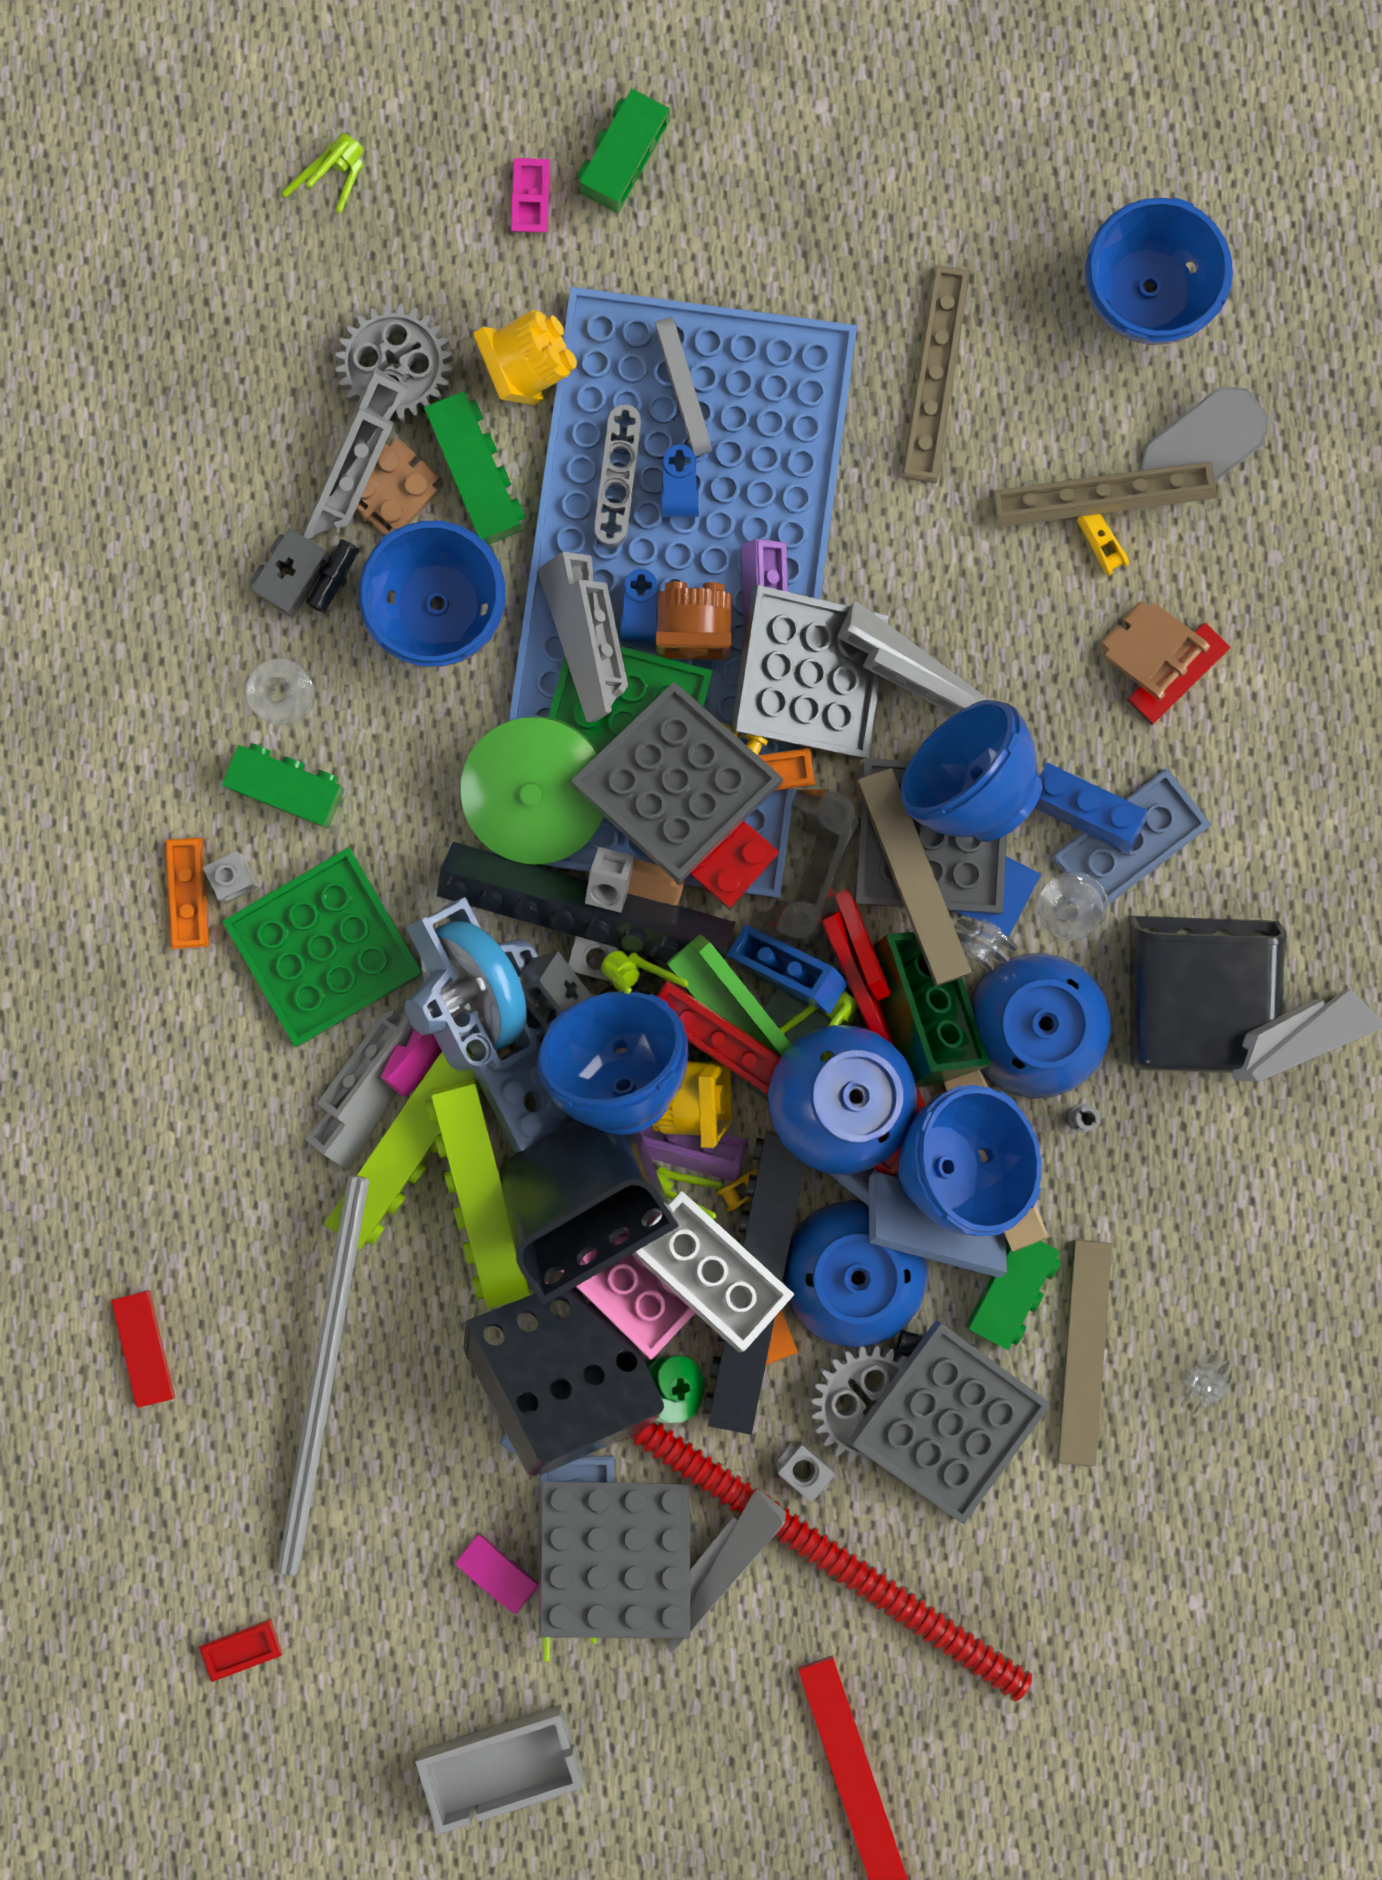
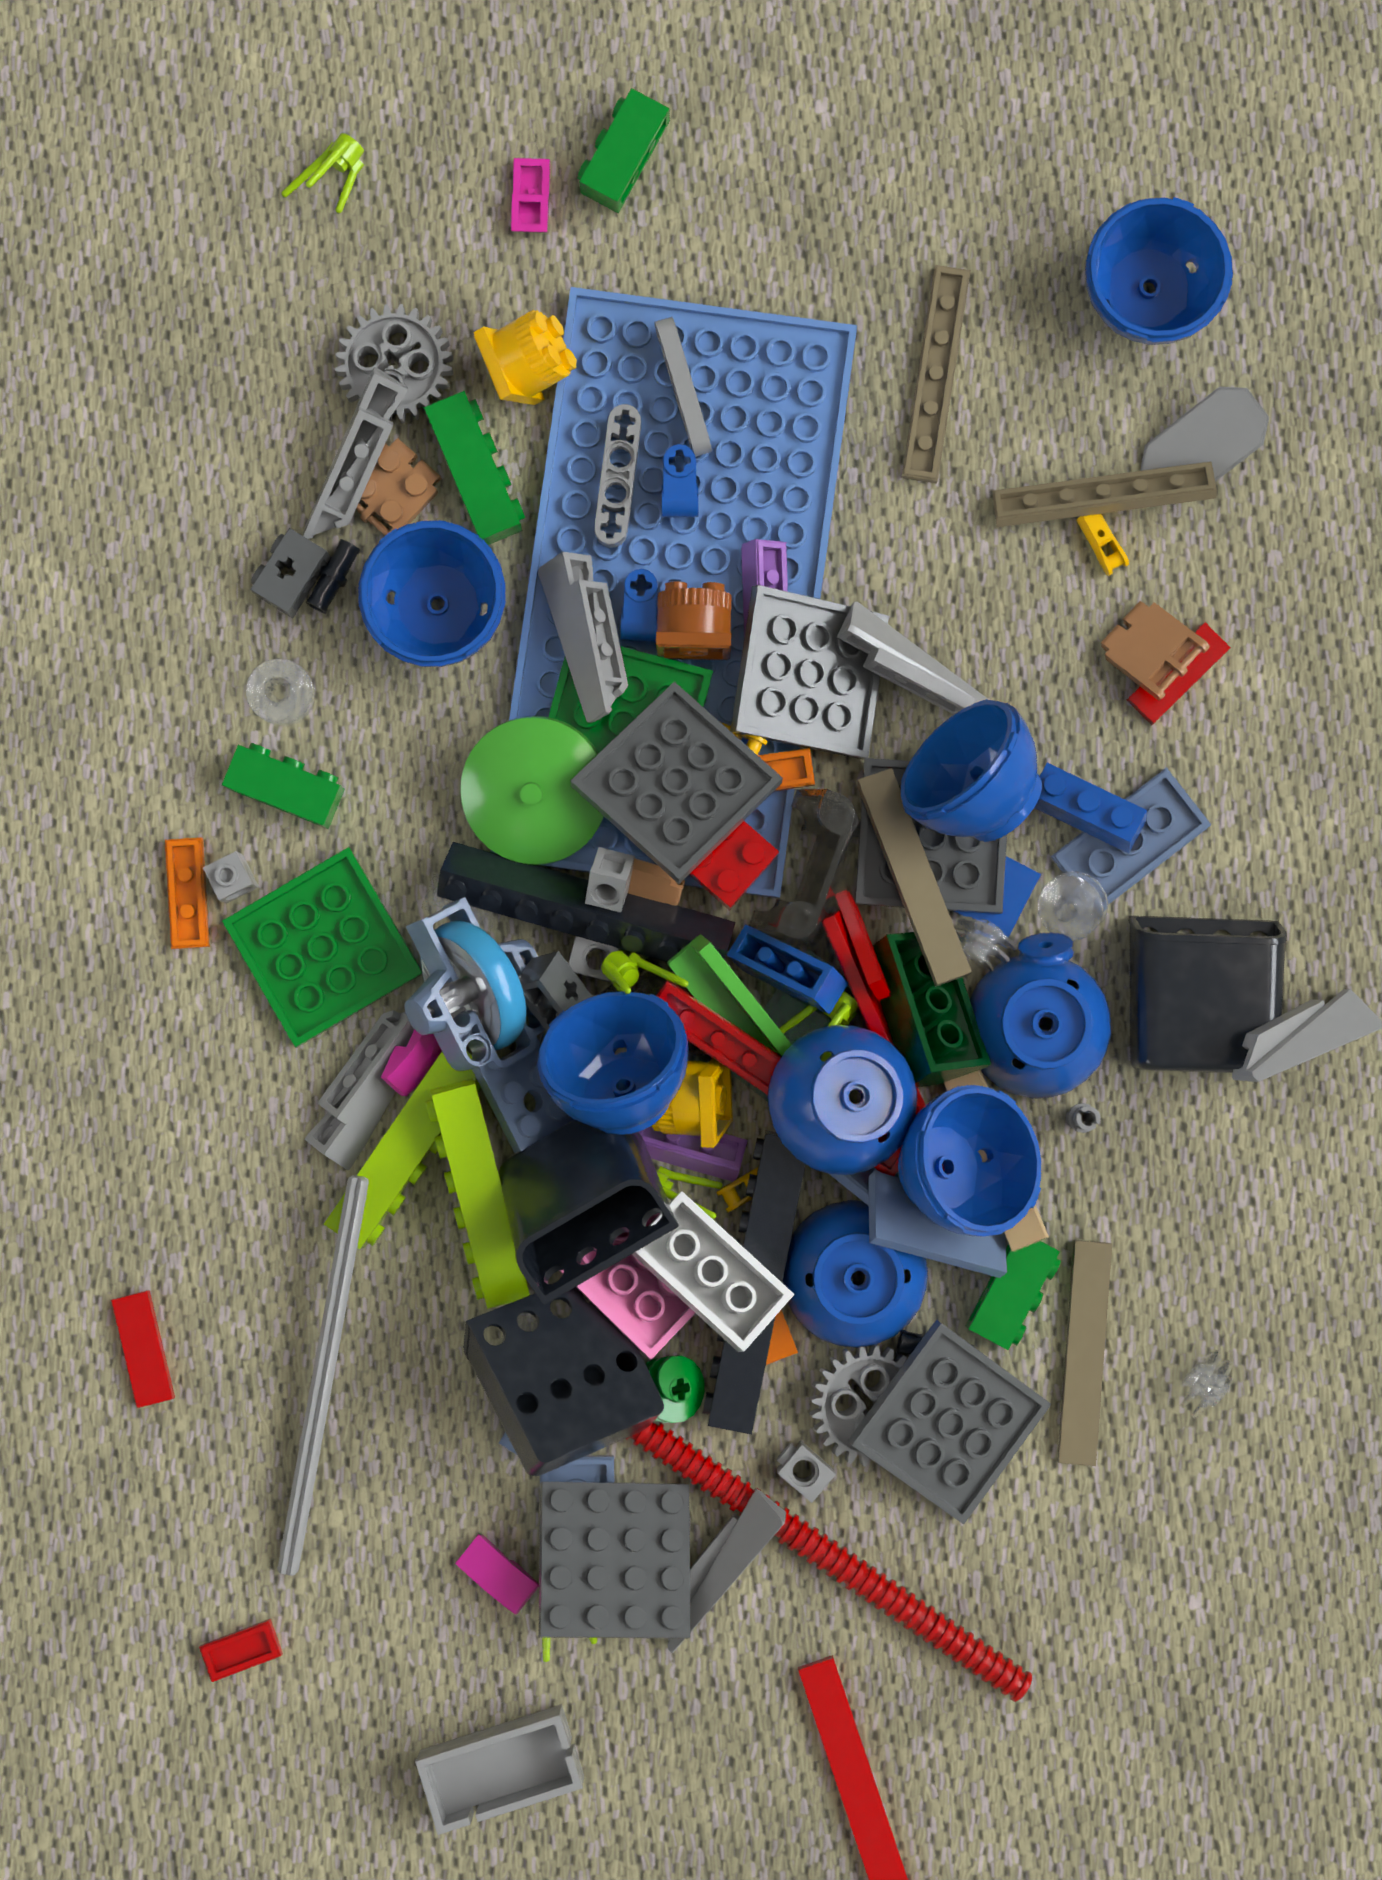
(1046, 949): none -> blue piece

